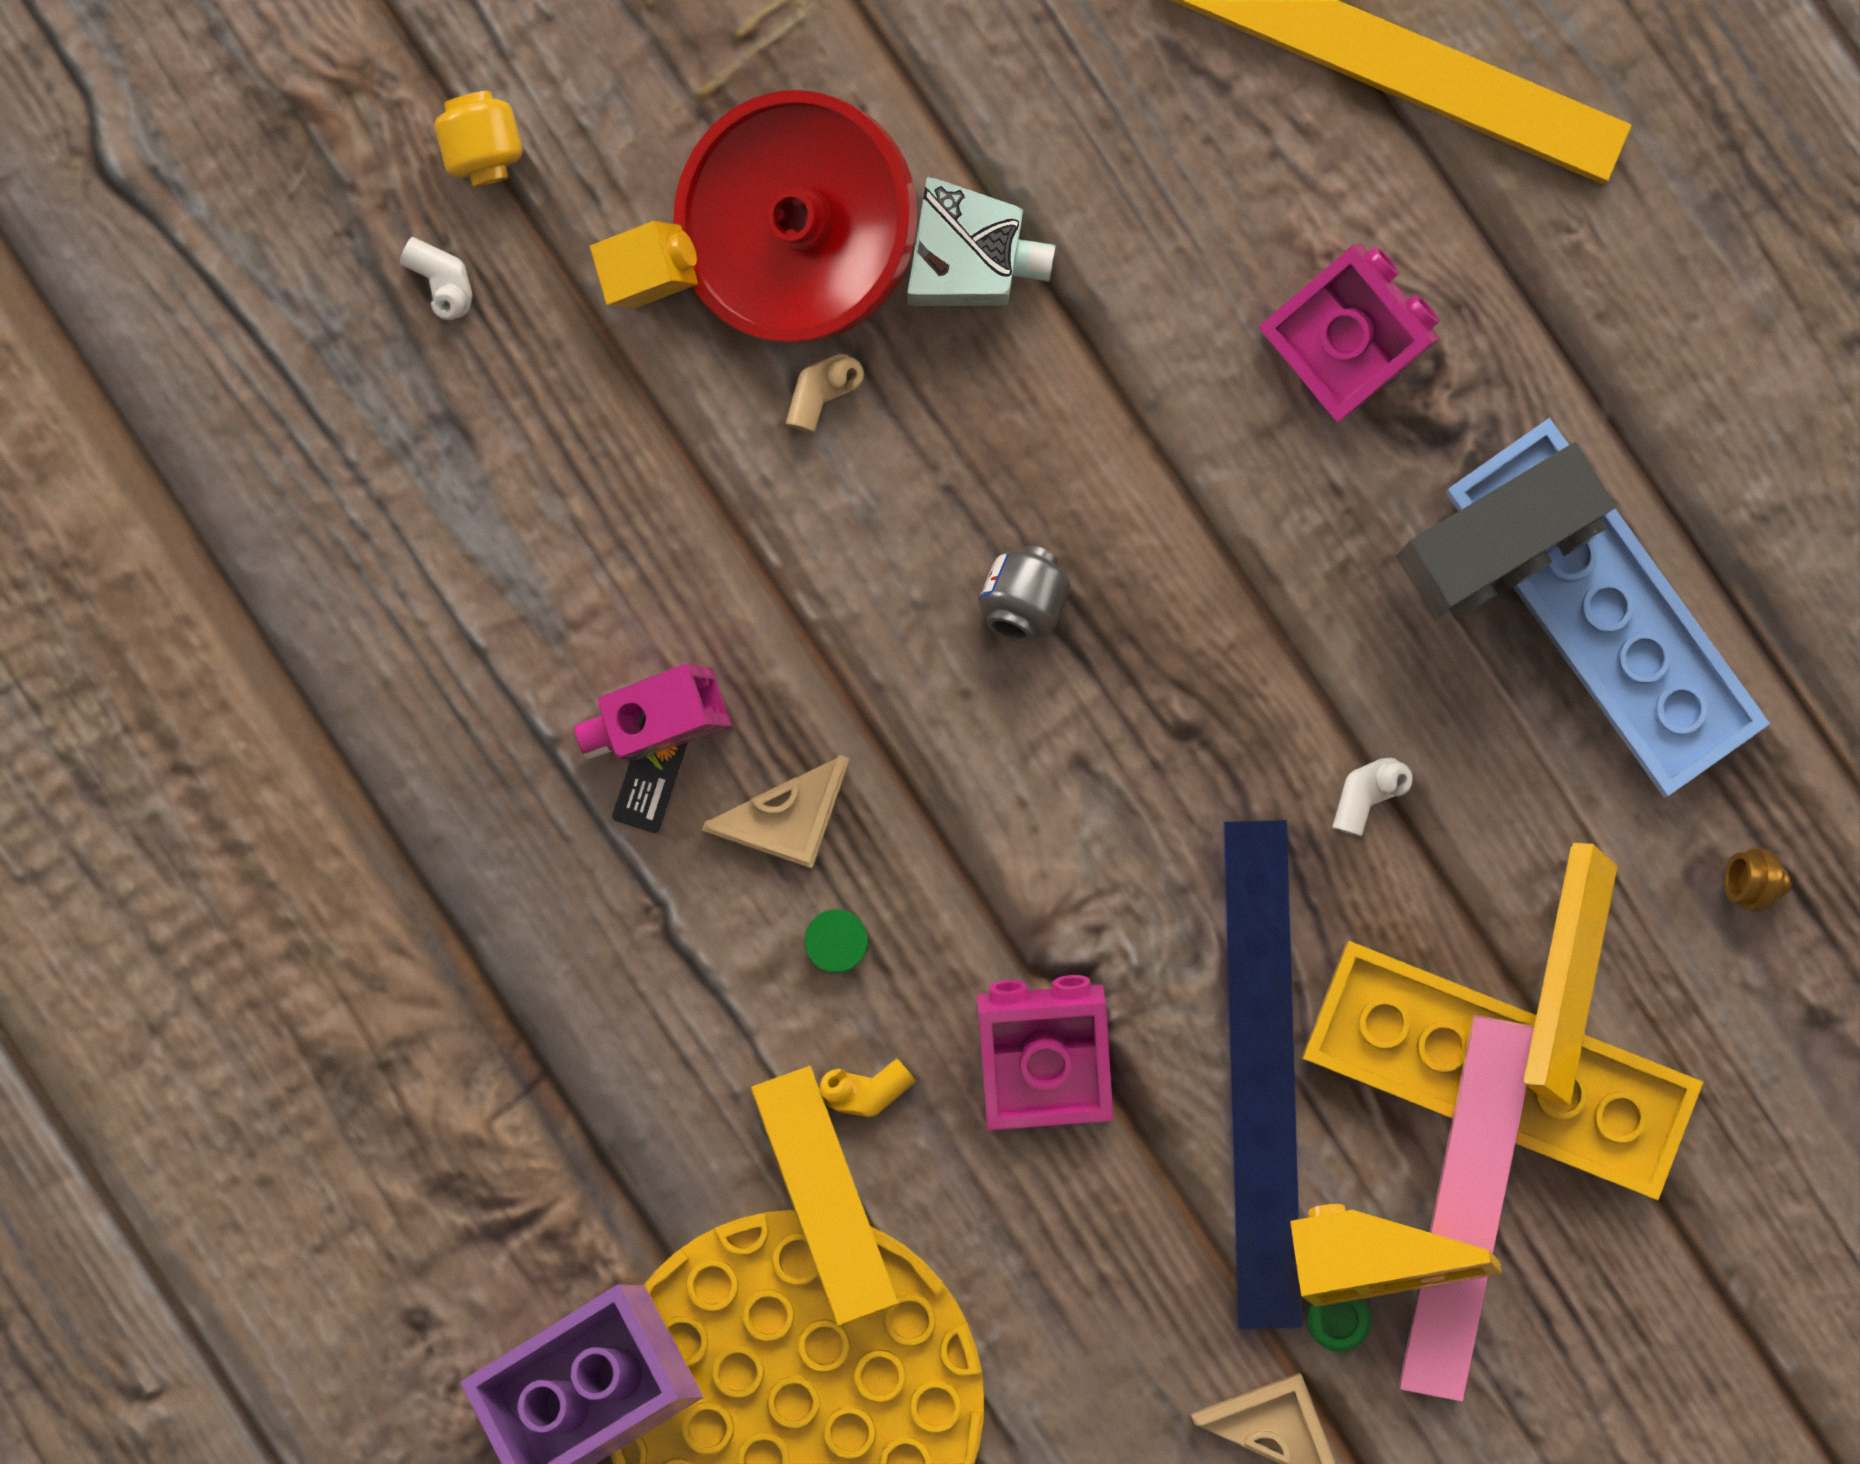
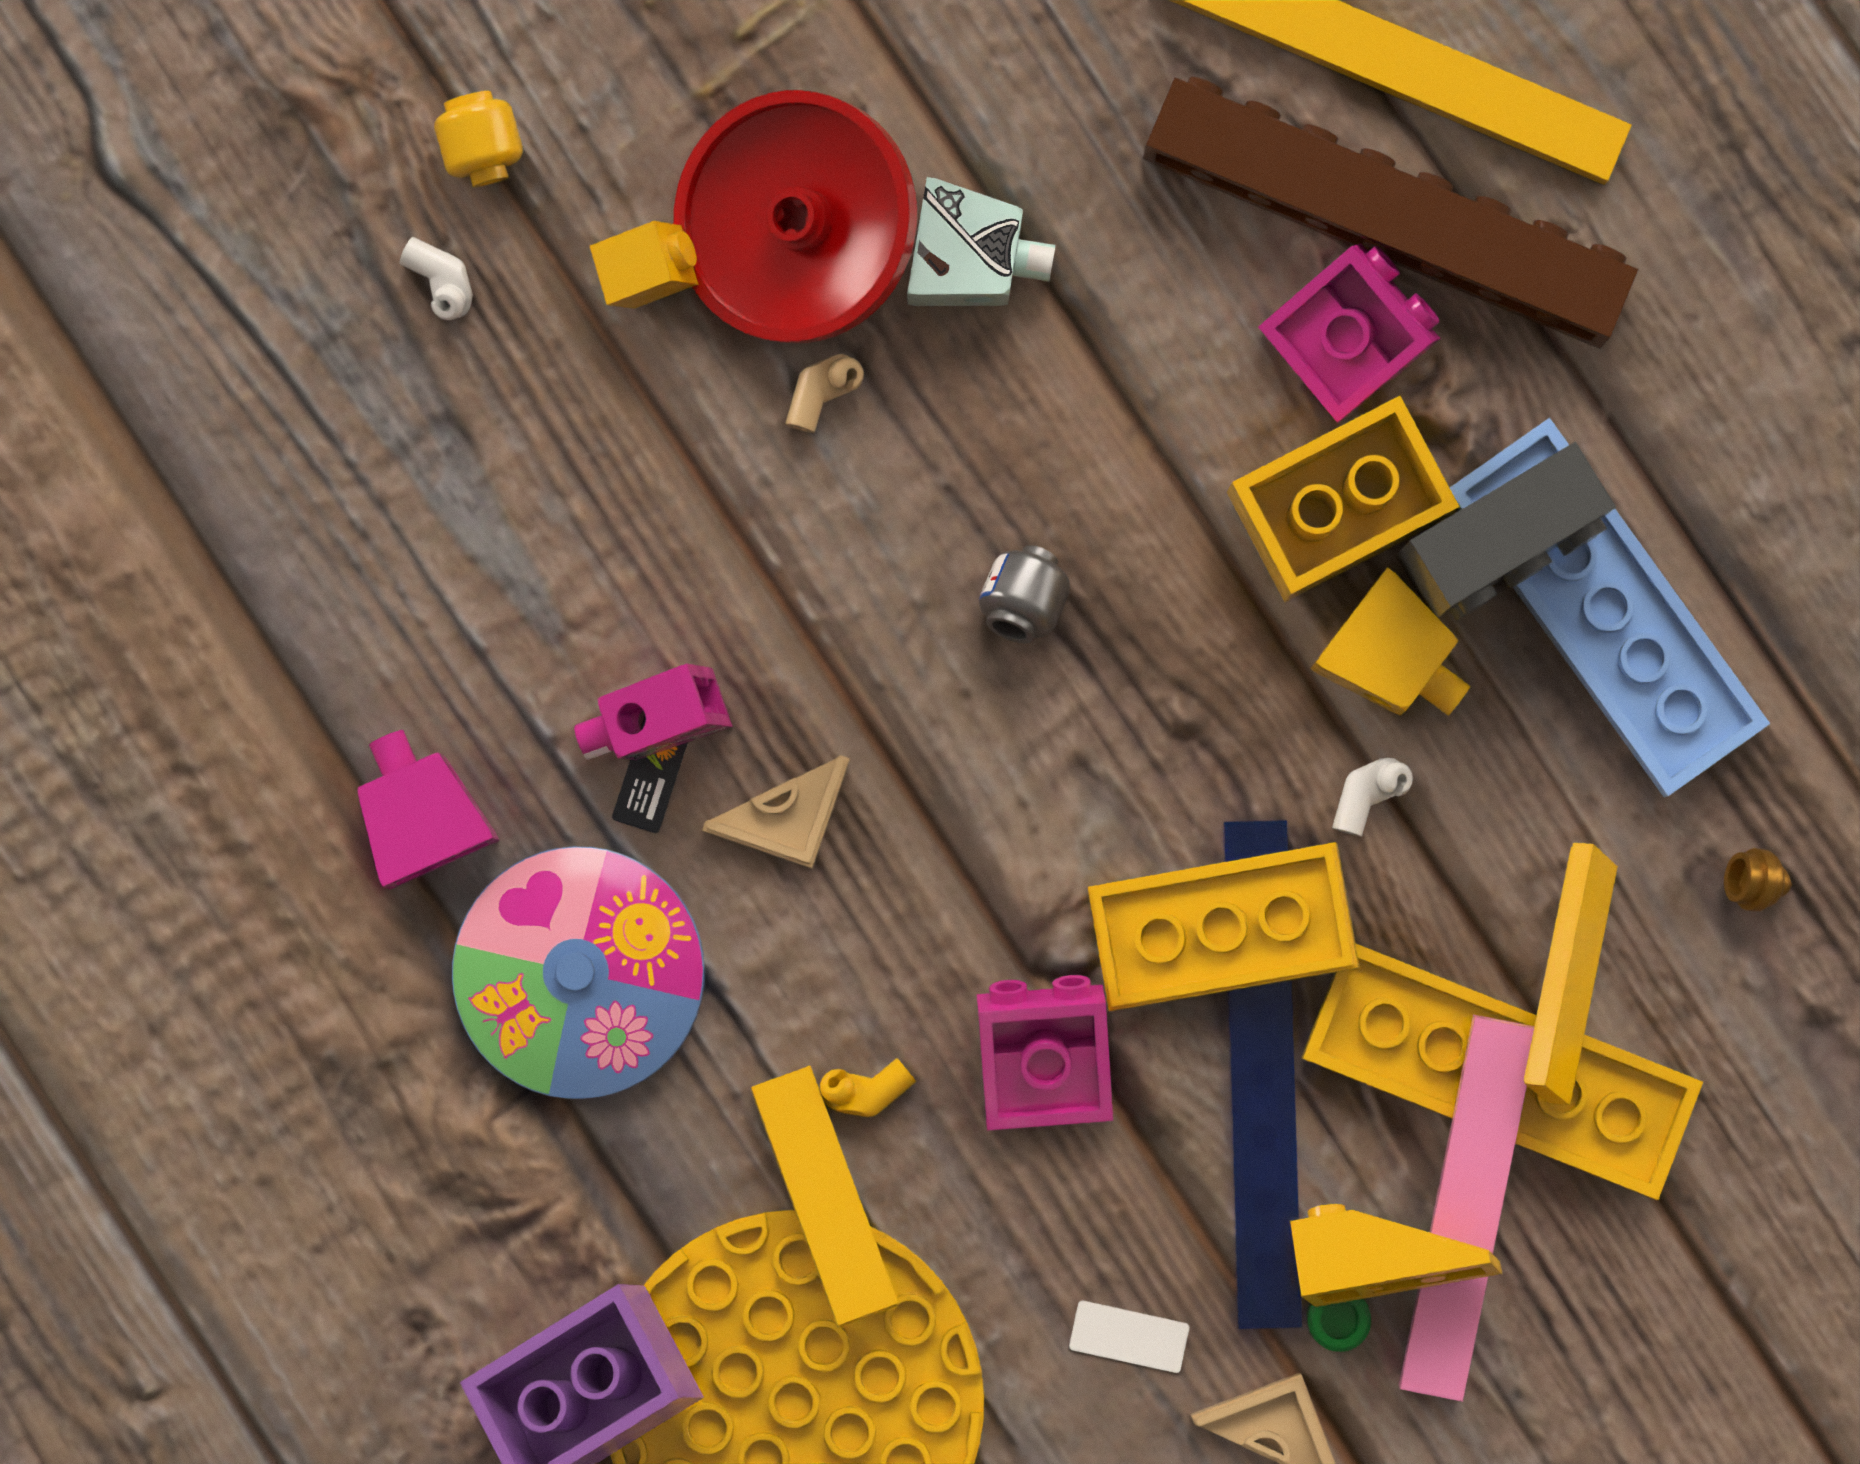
(418, 813): none -> dark pink torso
(578, 972): none -> dish
(836, 941): green tile -> none
(1129, 1336): none -> white sticker
(1223, 927): none -> yellow tile
(1342, 498): none -> yellow brick
(1374, 204): none -> reddish brown brick
(1393, 651): none -> yellow torso

